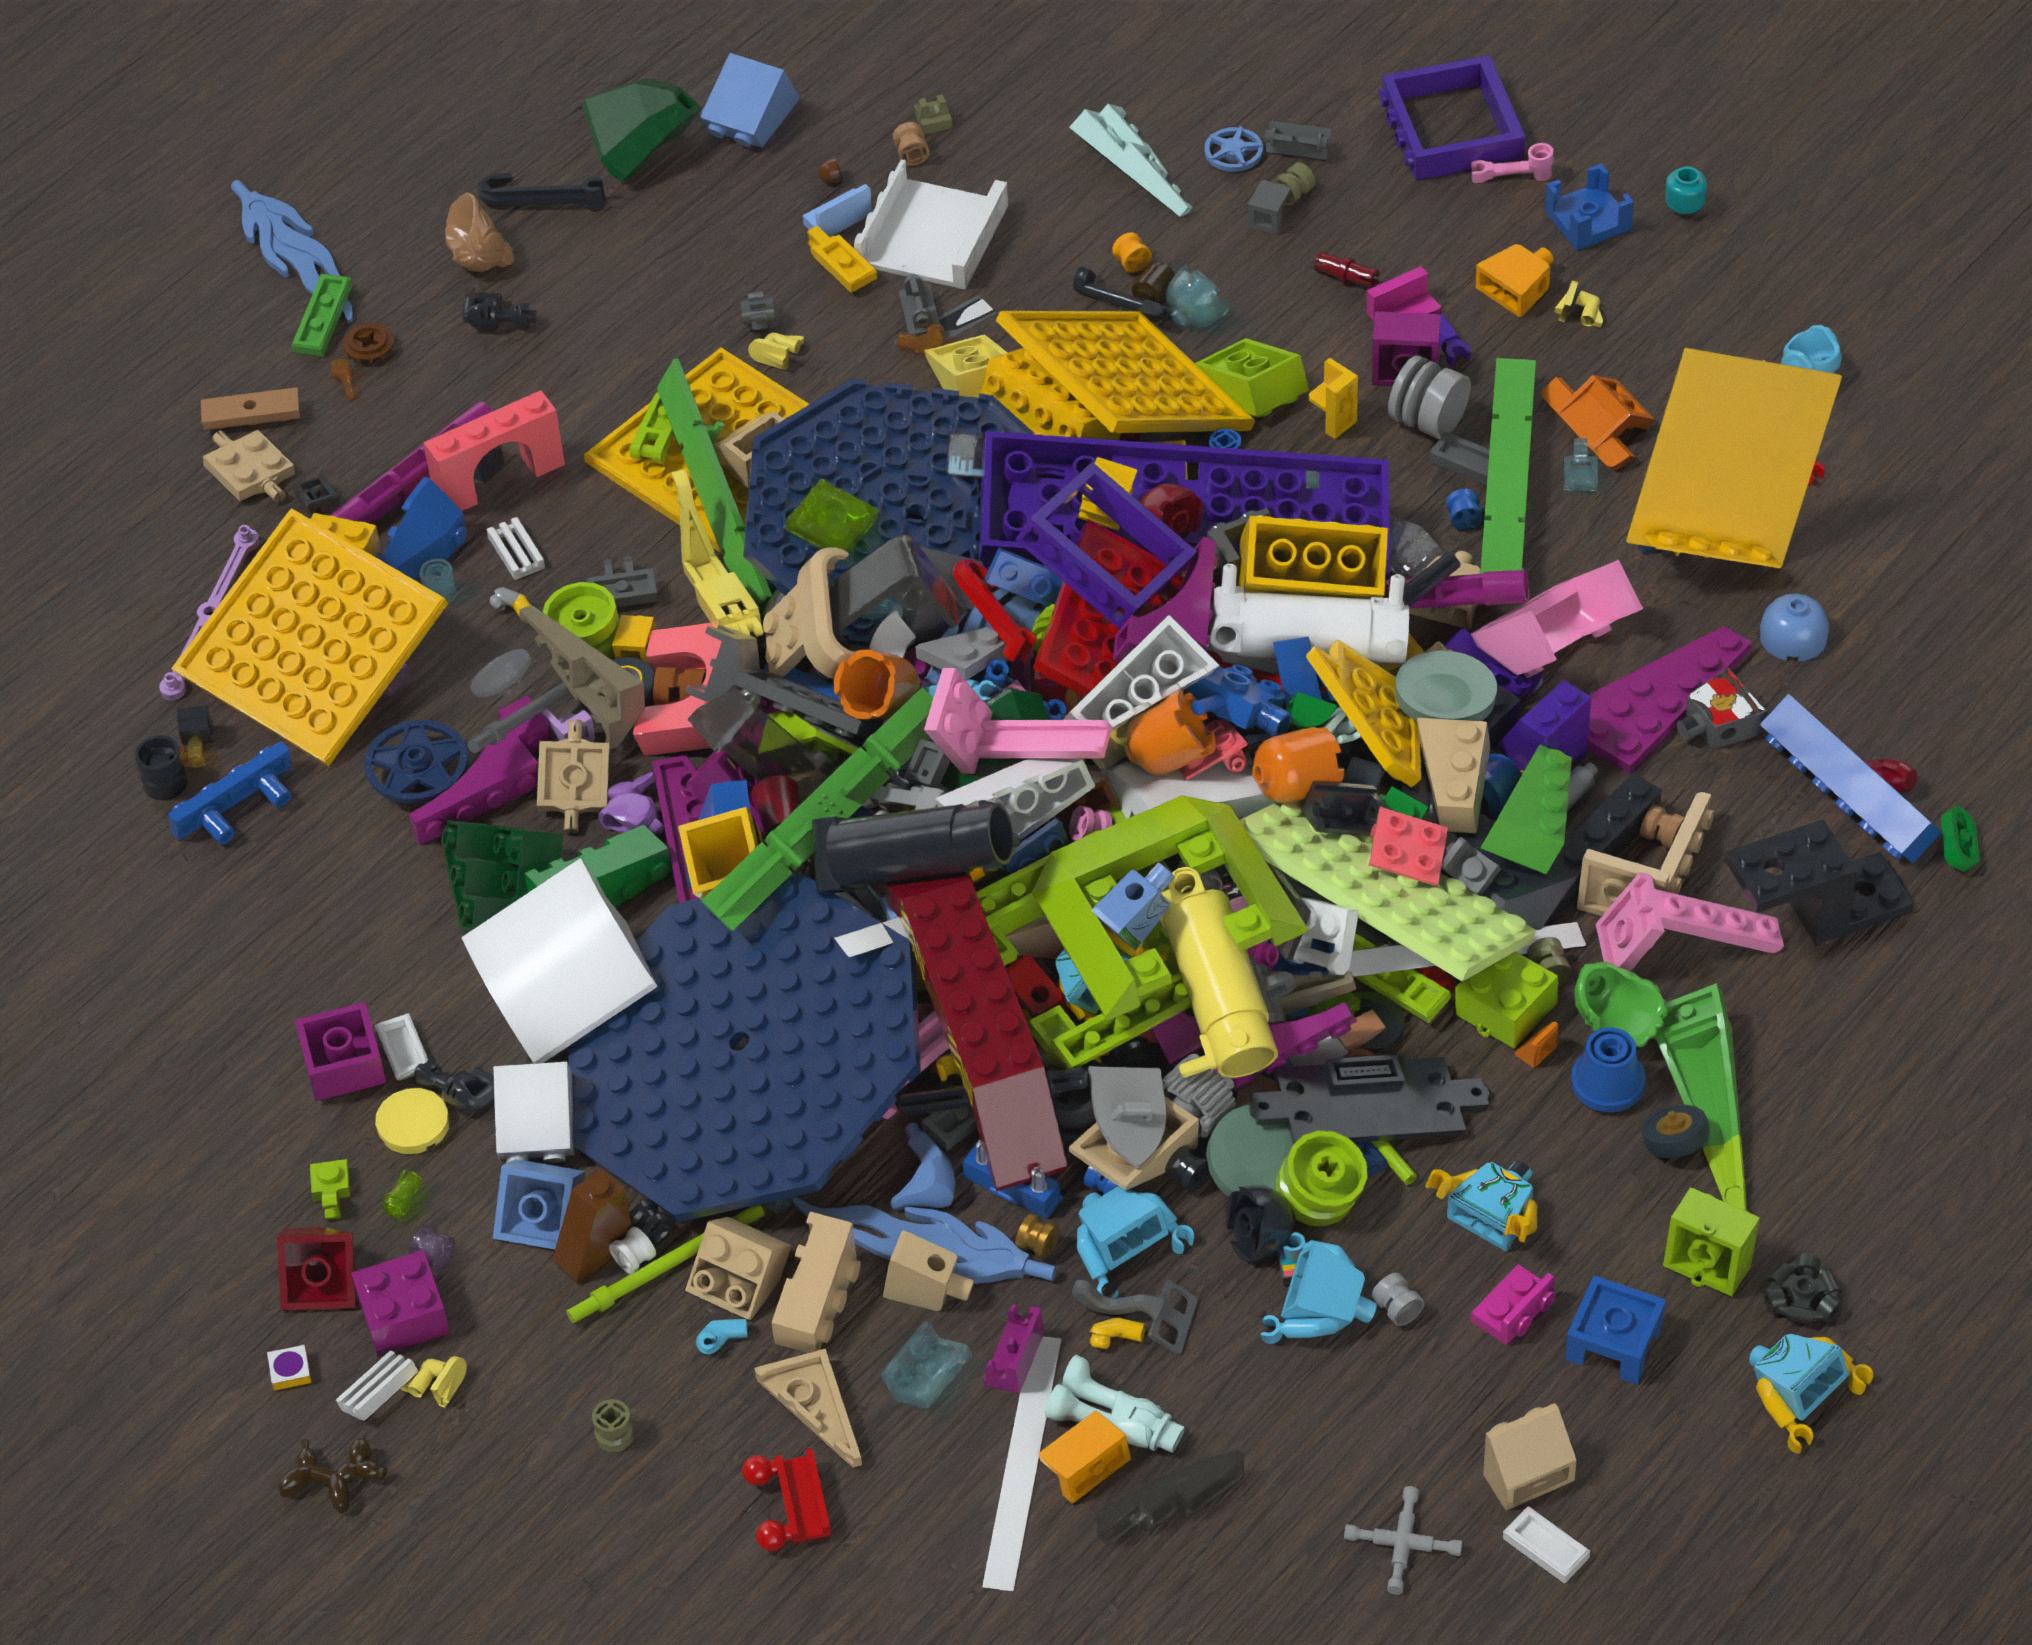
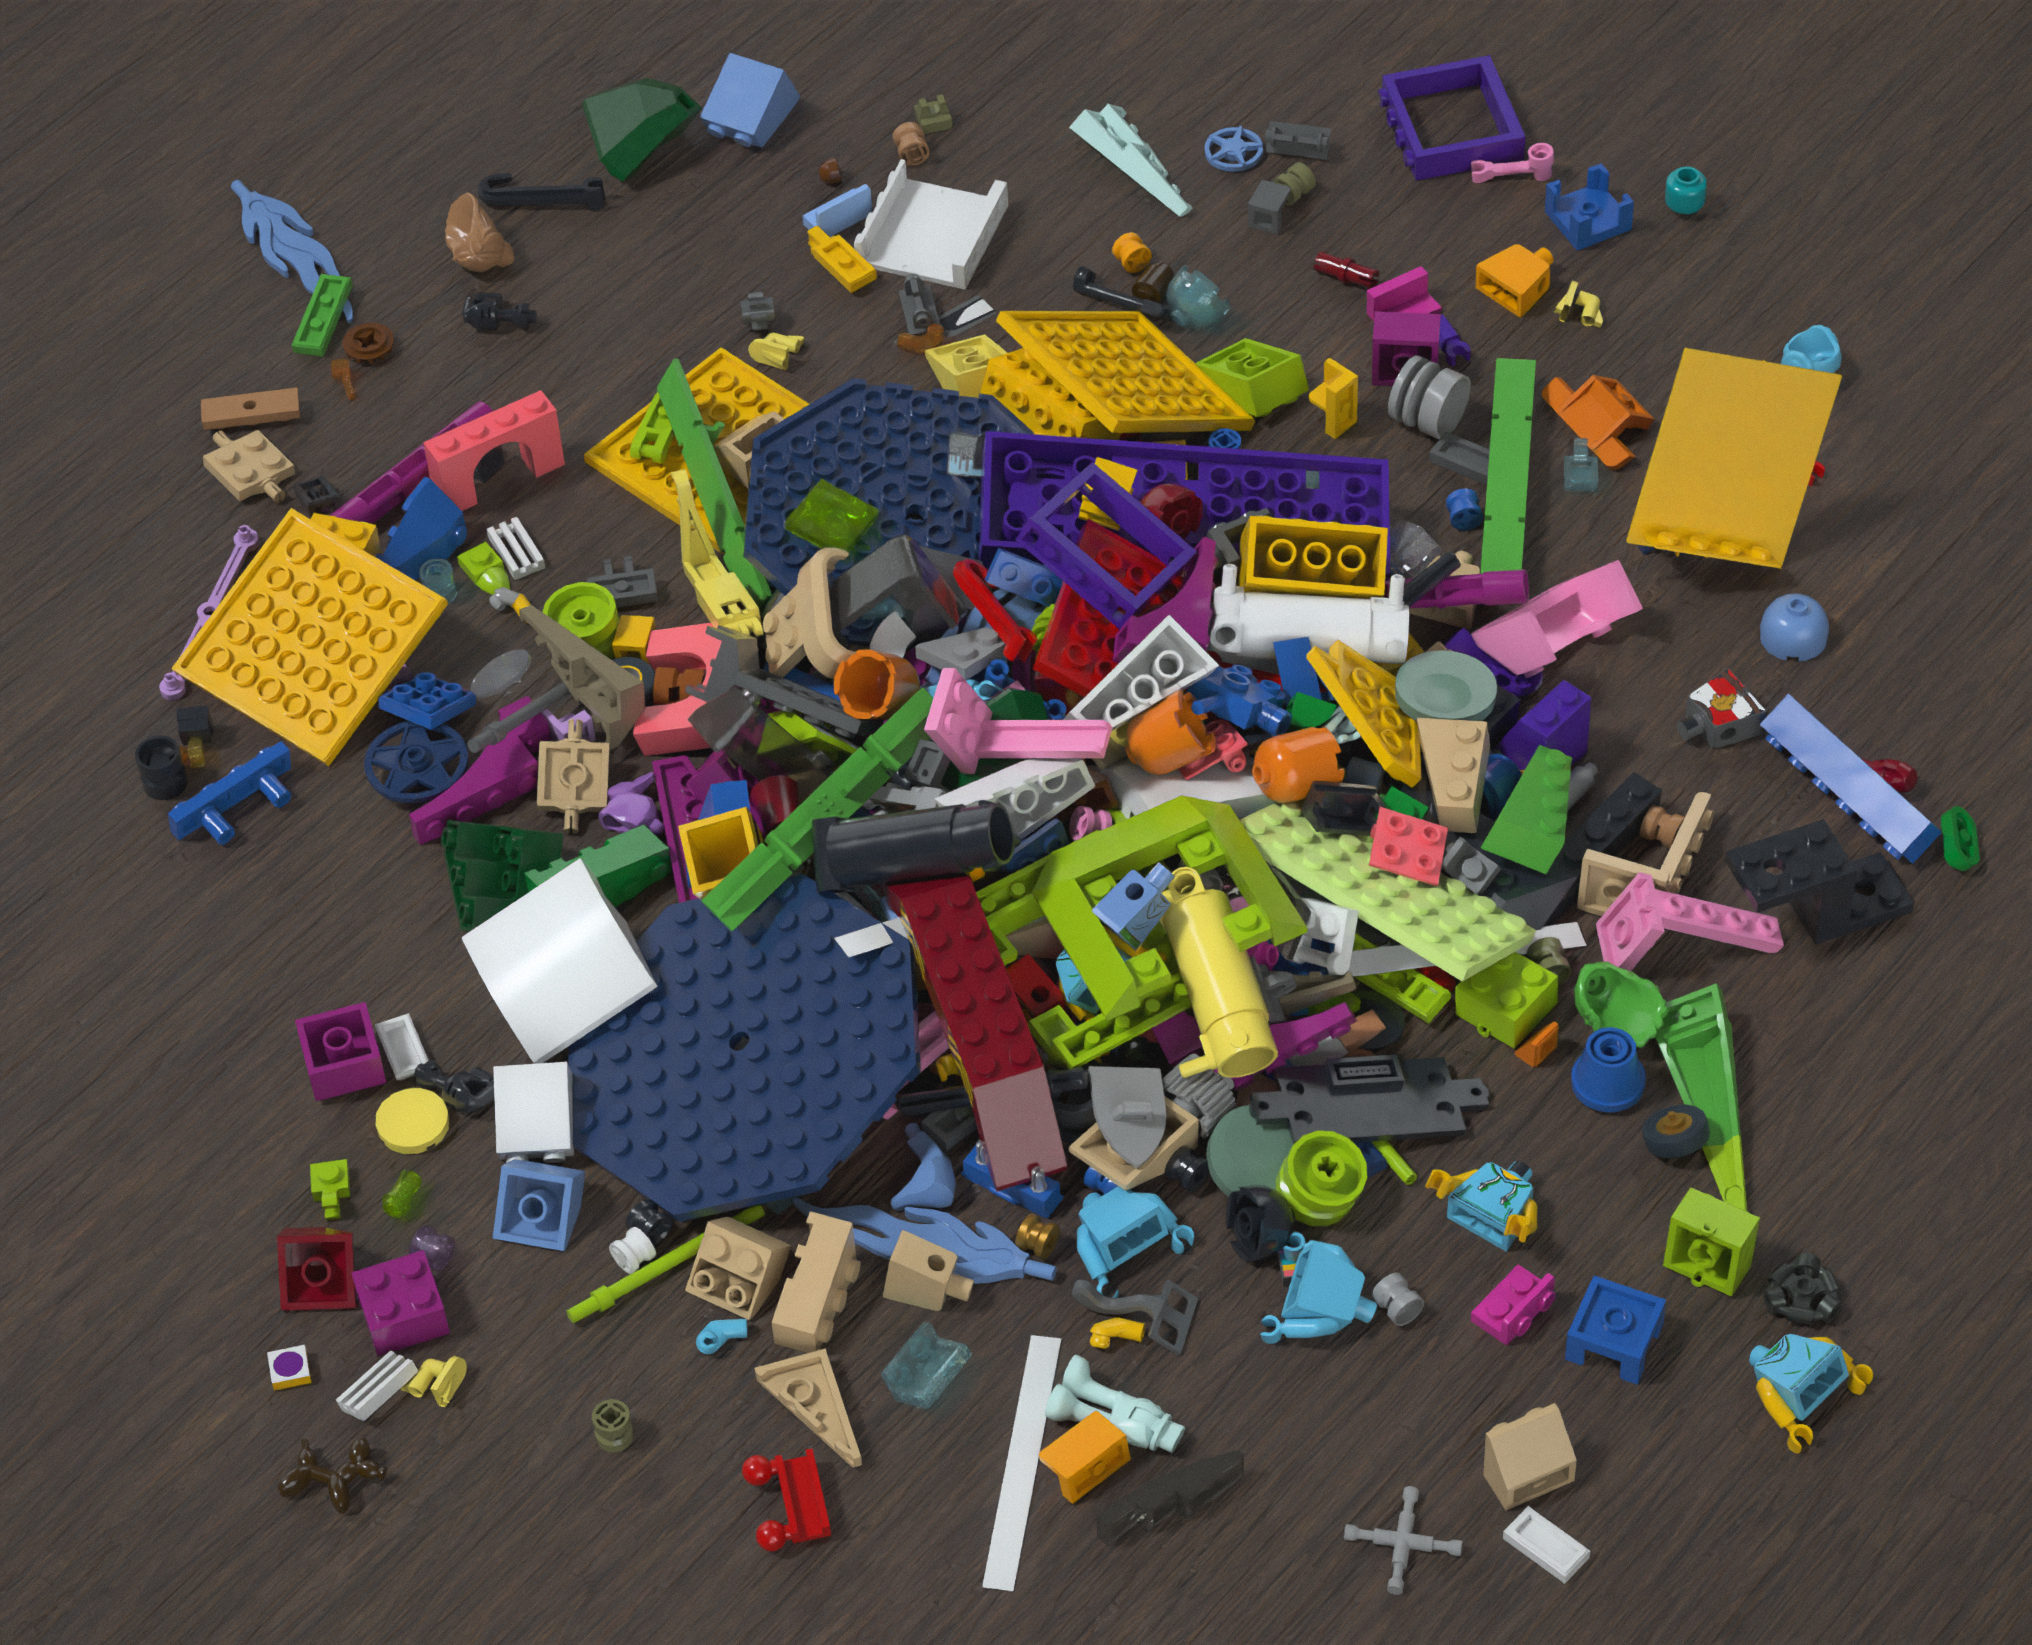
(427, 700): none -> blue tile
(484, 568): none -> lime plate
(592, 1221): reddish brown slope -> none
(1015, 1350): magenta hinge -> none
(1644, 706): magenta wing -> none

